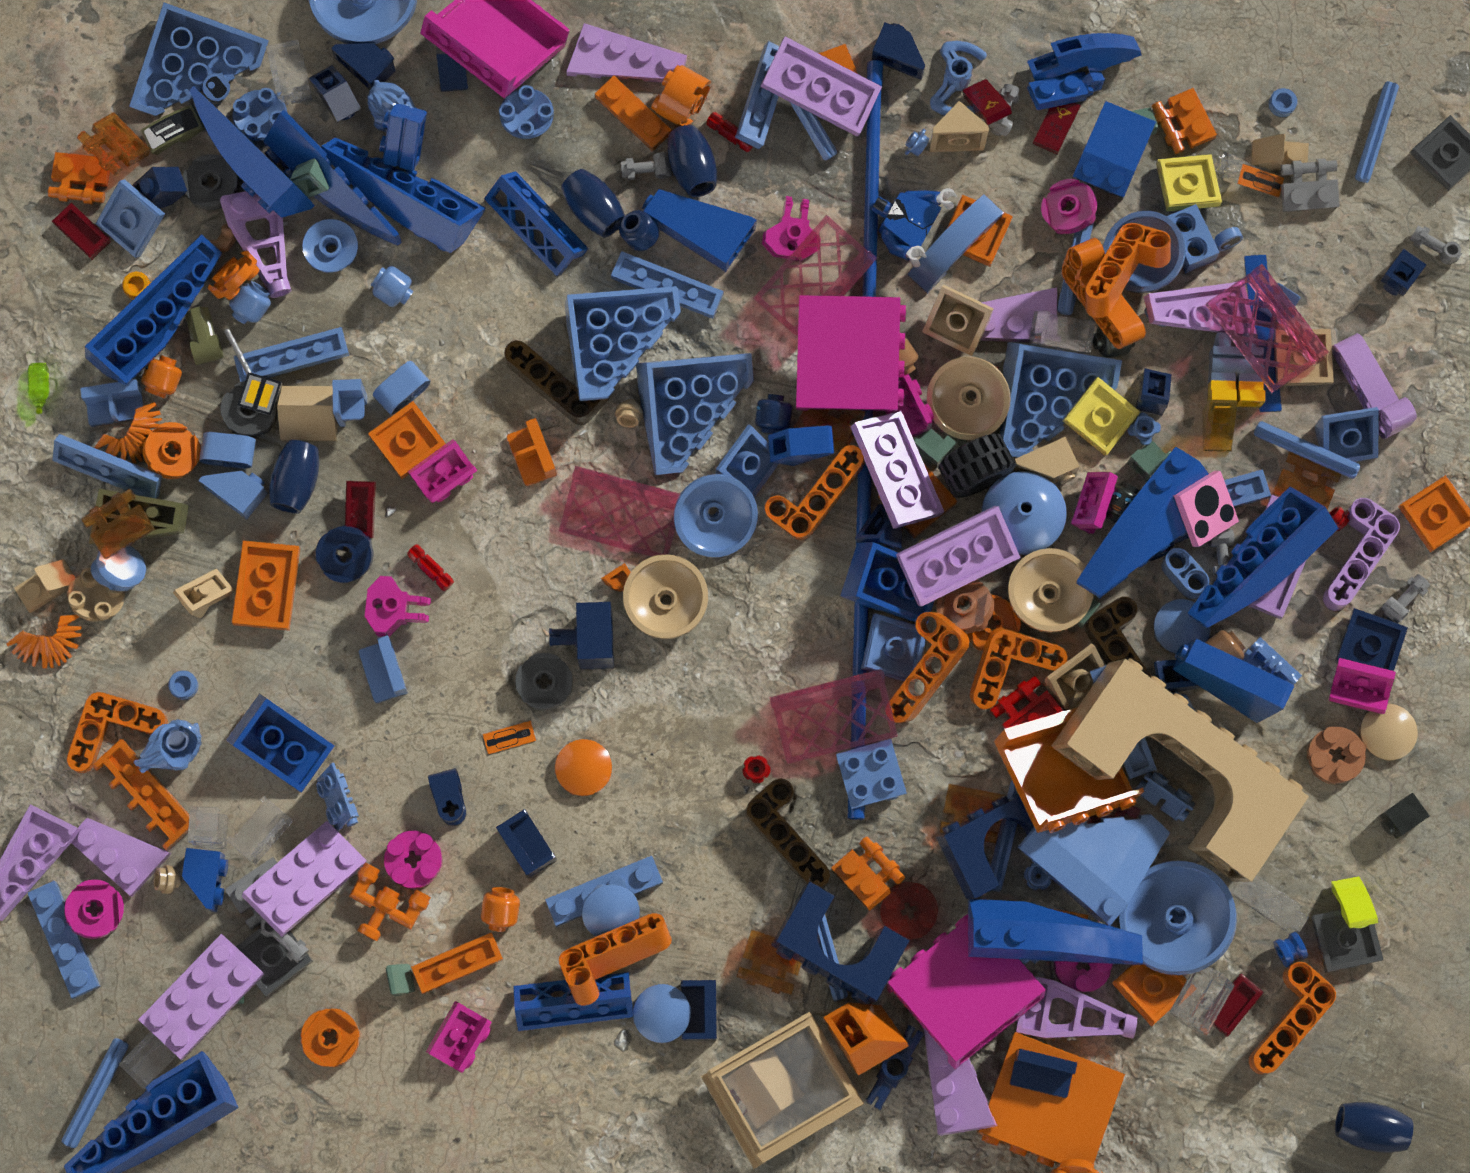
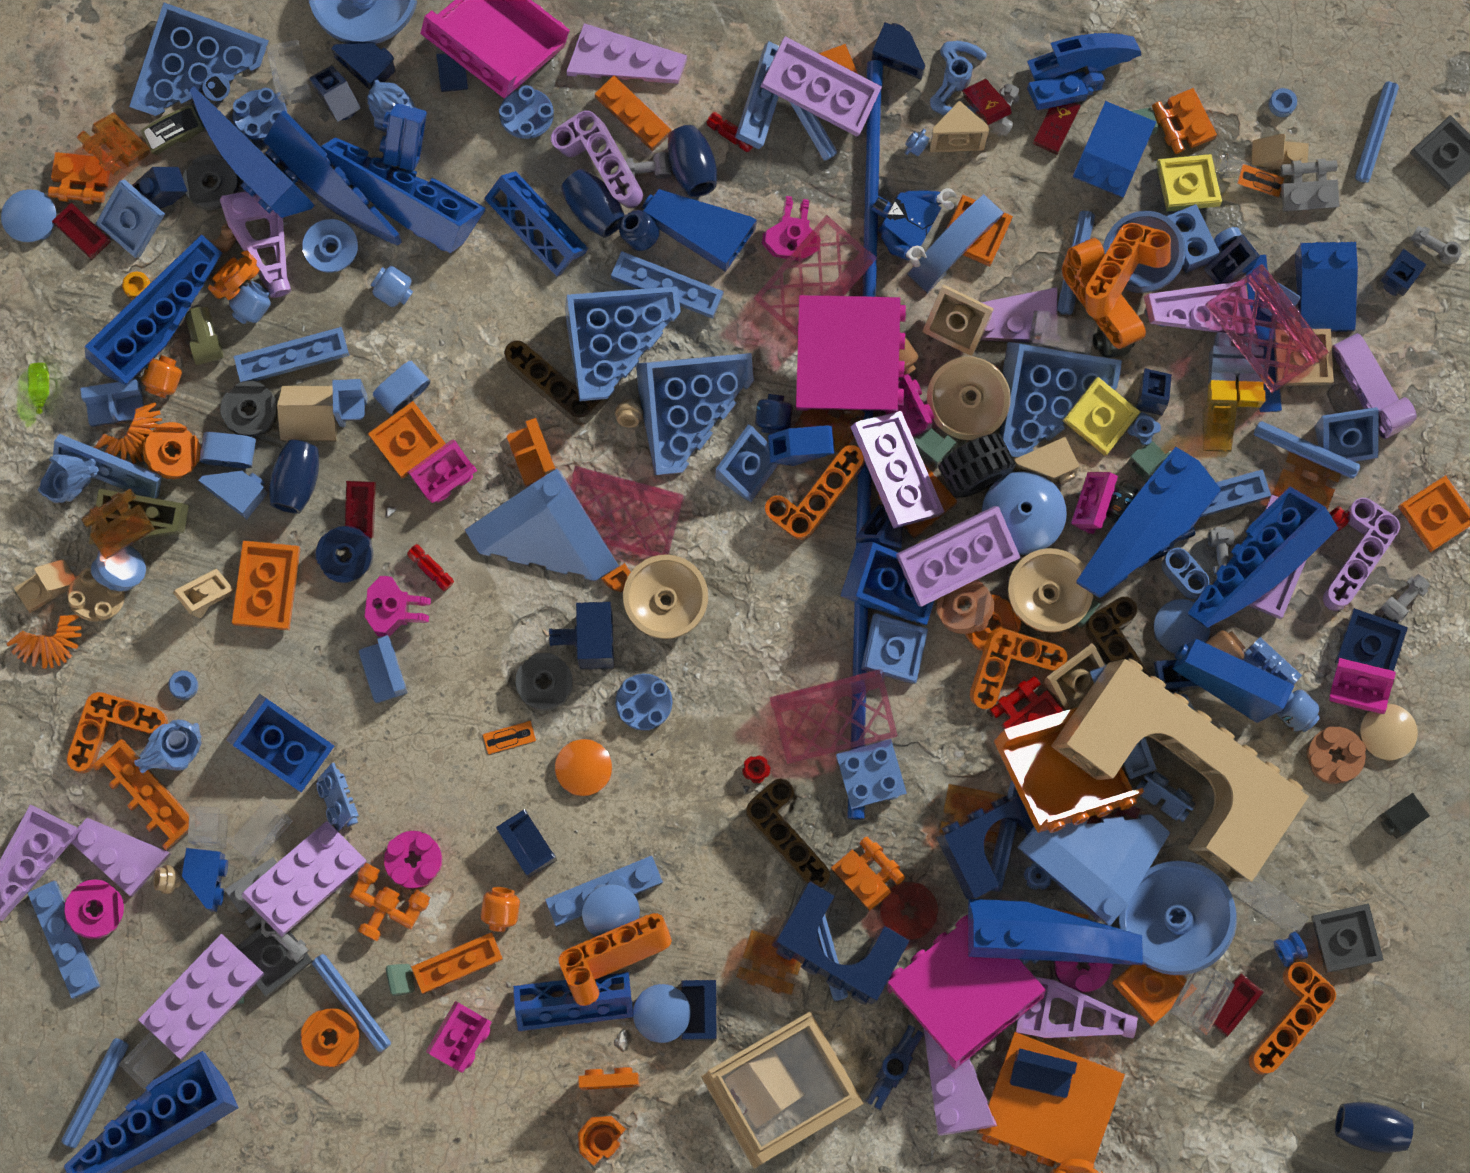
(28, 216): none -> medium blue dish
(66, 478): none -> medium blue hair
(258, 391): piece -> none
(309, 178): sand green slope -> none
(351, 1003): none -> medium blue axle
(447, 792): dark blue piece -> none
(546, 529): none -> medium blue slope
(599, 1138): none -> orange hair
(605, 160): none -> lavender beam
(621, 1078): none -> orange plate
(644, 701): none -> medium blue dish
(682, 96): orange brick -> none
(727, 528): medium blue dish -> none
(864, 1034): orange slope -> none
(924, 671): orange beam -> none
(1079, 217): dark pink plate -> none
(1206, 508): bright pink tile -> none
(1233, 261): none -> dark blue slope
(1300, 712): none -> medium blue head
(1327, 284): none -> blue slope
(1354, 902): neon yellow slope -> none

